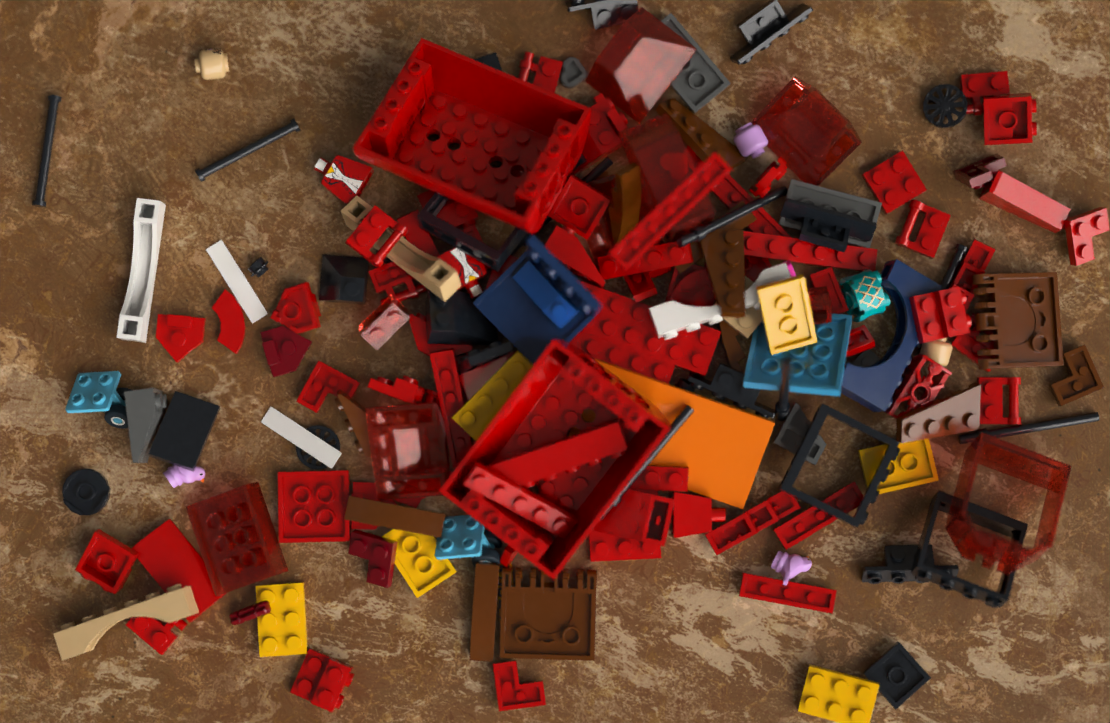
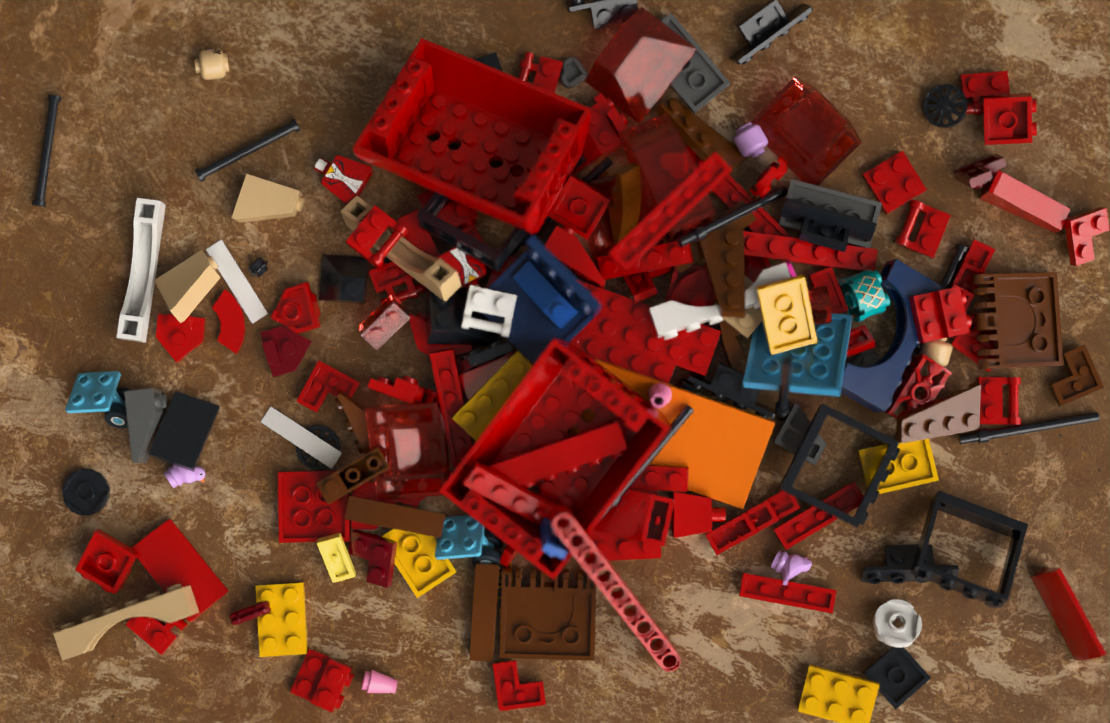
(188, 284): none -> tan slope
(236, 538): clear red slope -> none
(266, 200): none -> tan slope
(336, 557): none -> light yellow plate
(353, 476): none -> reddish brown slope
(378, 683): none -> bright pink cone
(491, 303): none -> white plate
(550, 541): none -> blue plate
(610, 580): none -> red beam
(662, 391): none -> bright pink cone
(895, 636): none -> white plate
(1022, 465): clear red container -> none
(1068, 614): none -> red slope

